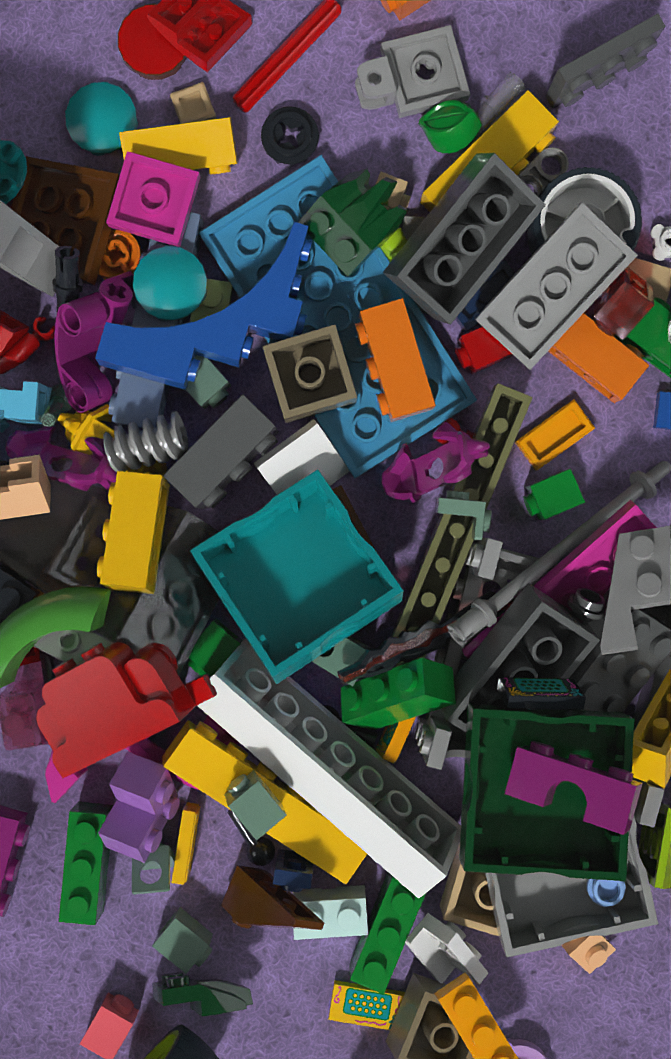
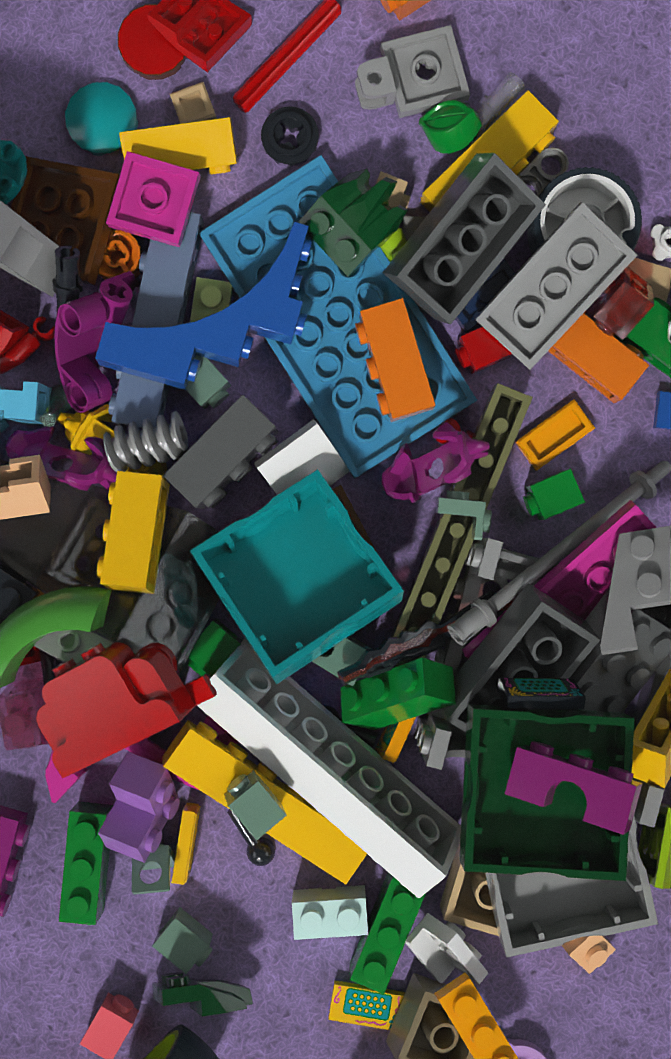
(170, 283): teal dish -> none
(259, 902): reddish brown slope -> none
(292, 871): dark blue plate -> none
(310, 373): dark tan brick -> none
(586, 605): dark grey plate -> none
(600, 64): dark grey plate -> none
(606, 892): light blue plate -> none

